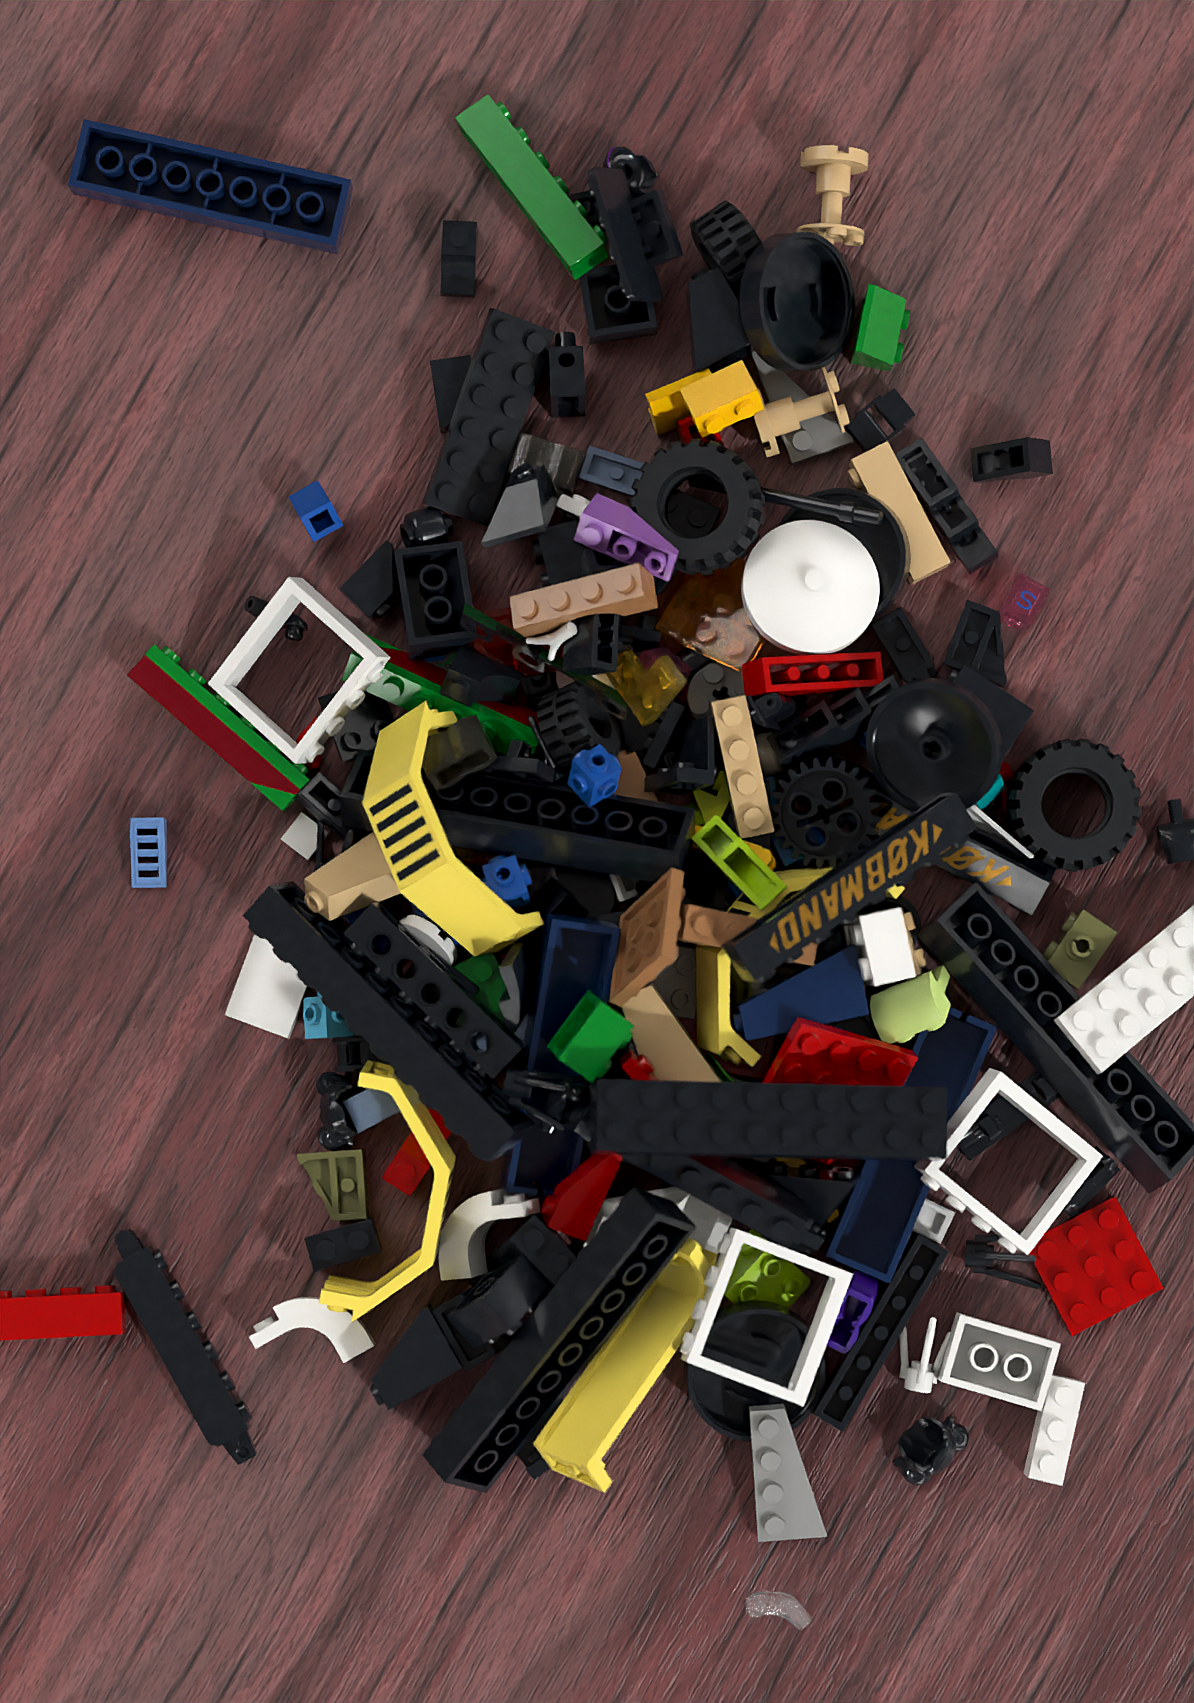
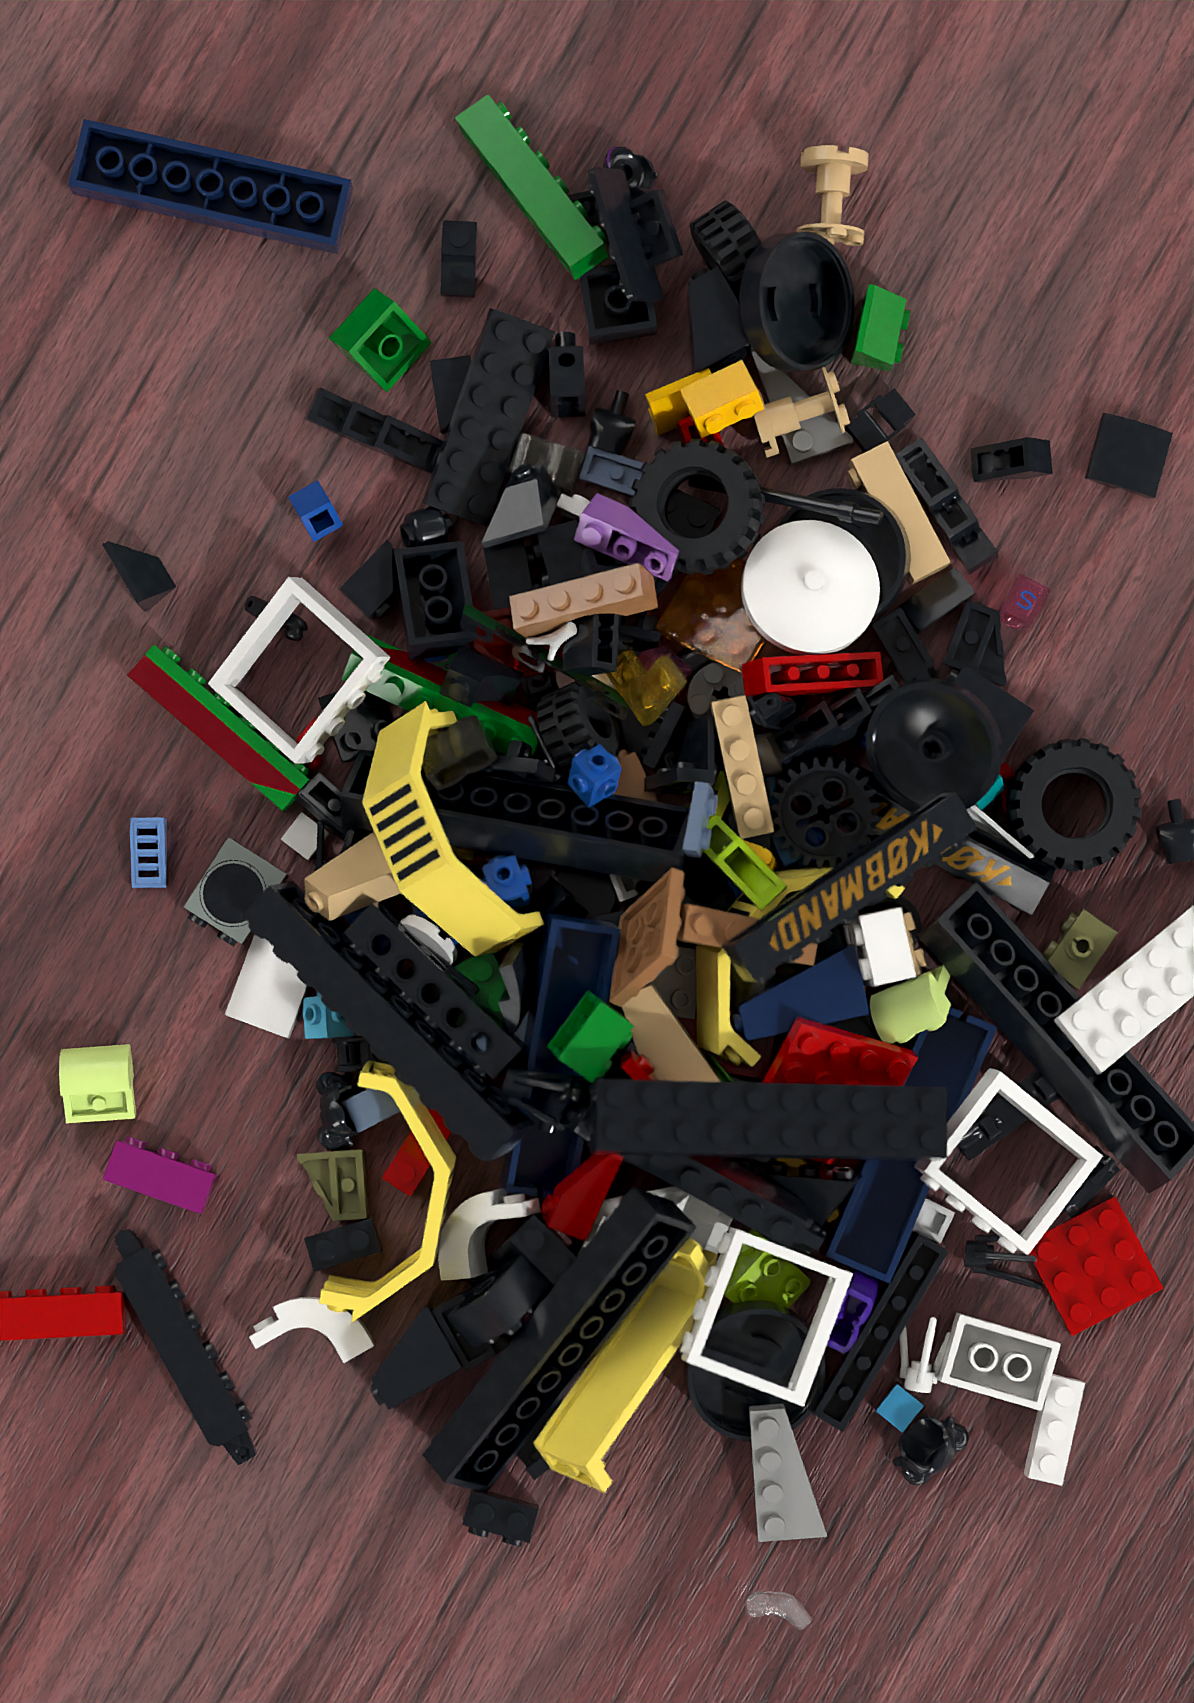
(97, 1083): none -> yellowish green brick
(142, 574): none -> black slope
(160, 1174): none -> magenta brick
(230, 889): none -> panel
(374, 430): none -> black slope
(380, 339): none -> green slope
(501, 1516): none -> black brick
(509, 571): none -> black brick
(611, 428): none -> black piece
(702, 806): none -> sand blue plate
(899, 1407): none -> dark azure tile
(937, 600): none -> black slope
(1128, 455): none -> black slope

